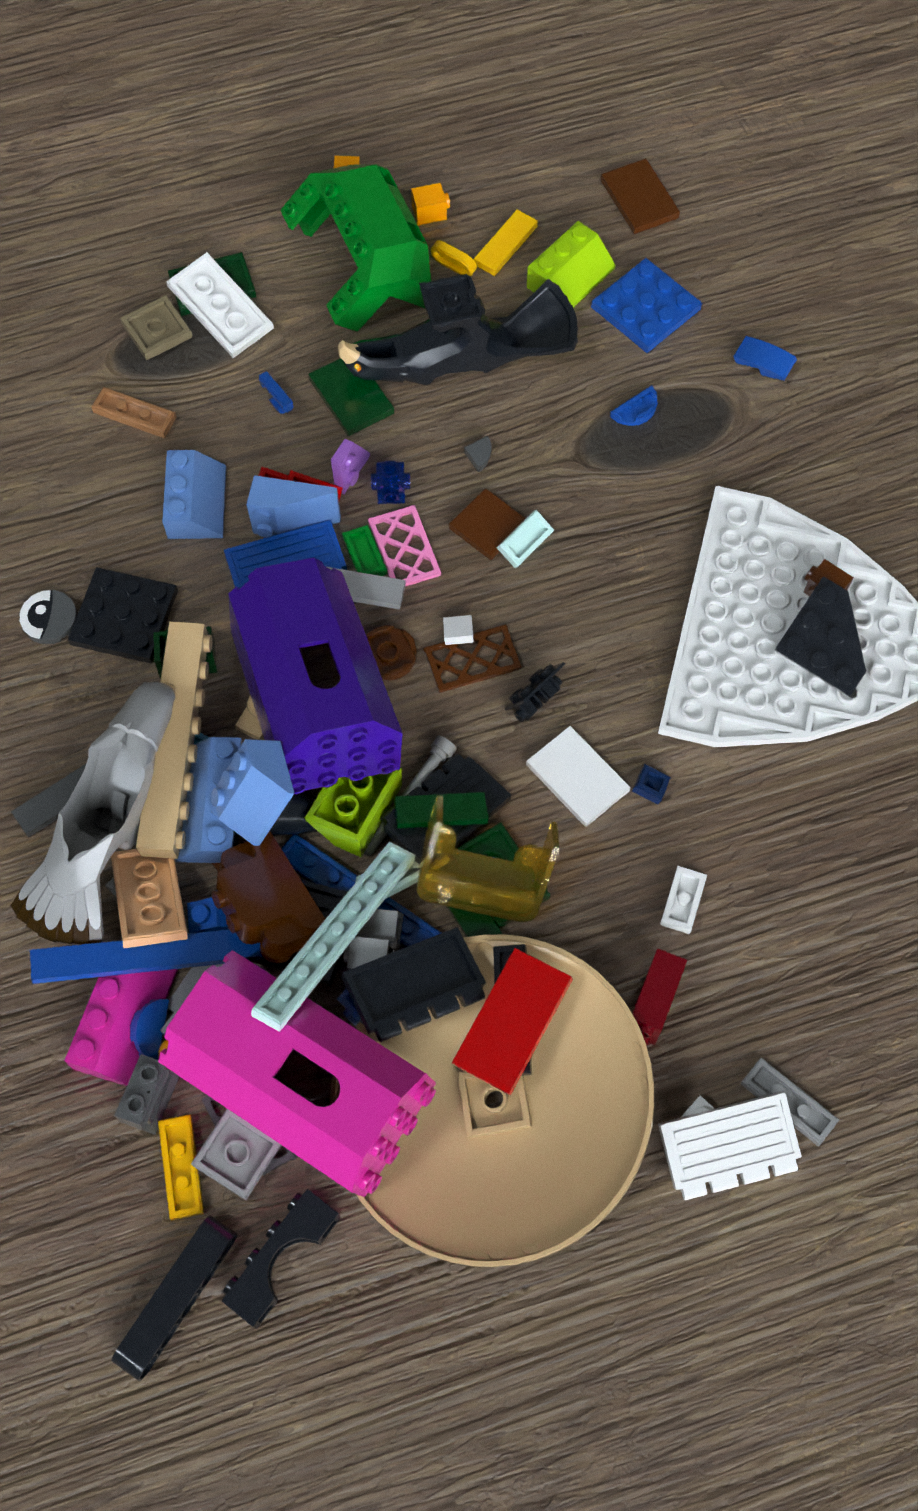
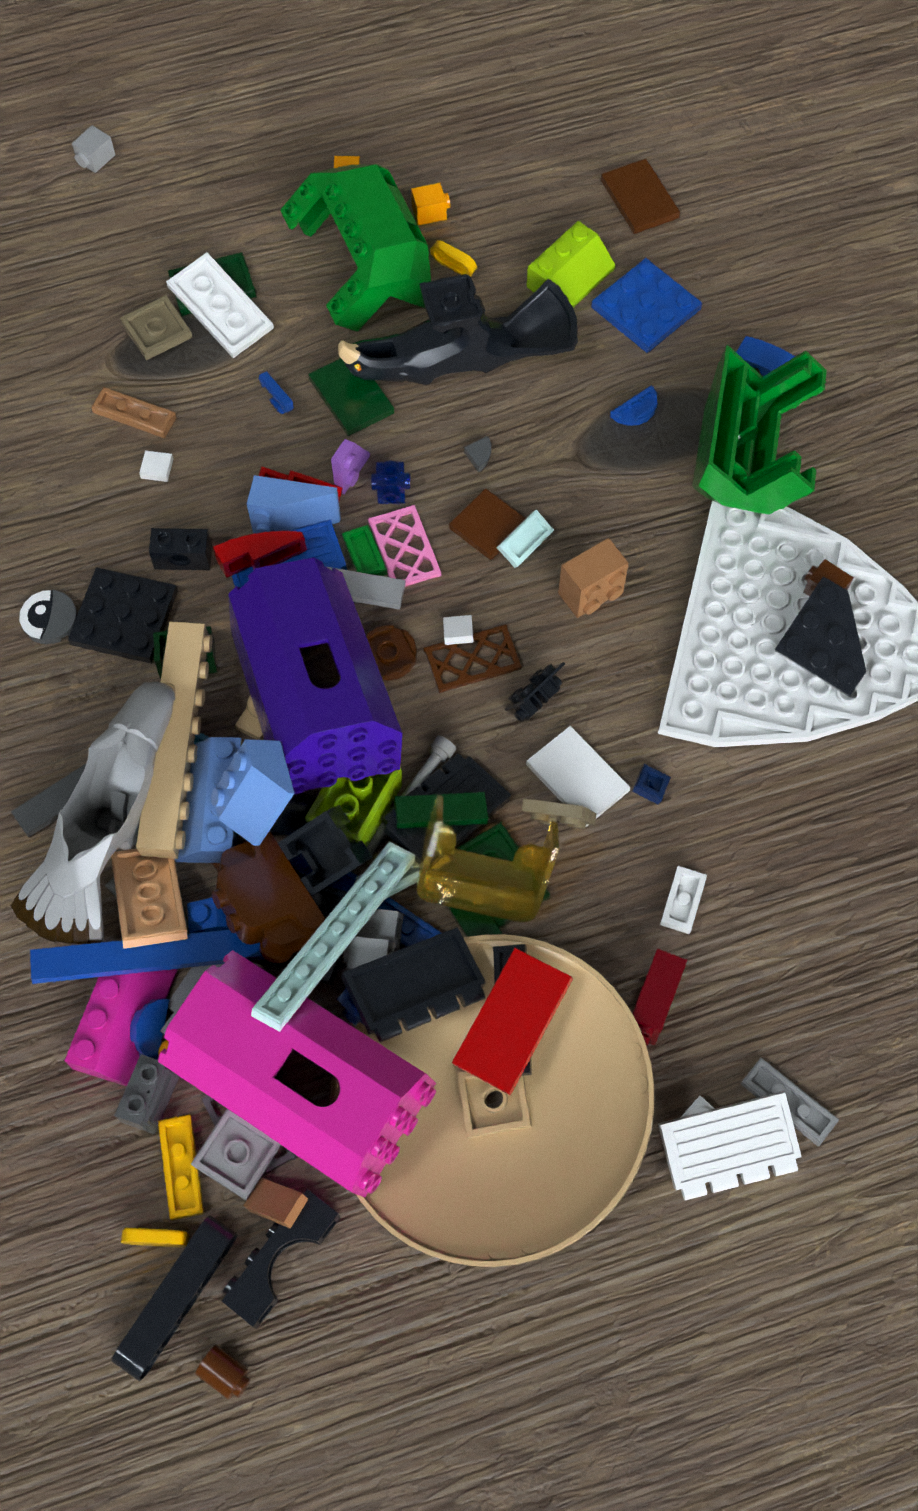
(93, 149): none -> light grey brick
(154, 1237): none -> yellow tile
(156, 466): none -> white tile
(180, 549): none -> black brick
(193, 496): medium blue slope -> none
(223, 1373): none -> reddish brown brick
(258, 550): none -> red slope
(276, 1202): none -> medium nougat tile
(327, 849): none -> black piece
(505, 242): yellow tile -> none
(571, 815): none -> dark tan plate
(593, 578): none -> medium nougat brick
(742, 429): none -> green wedge

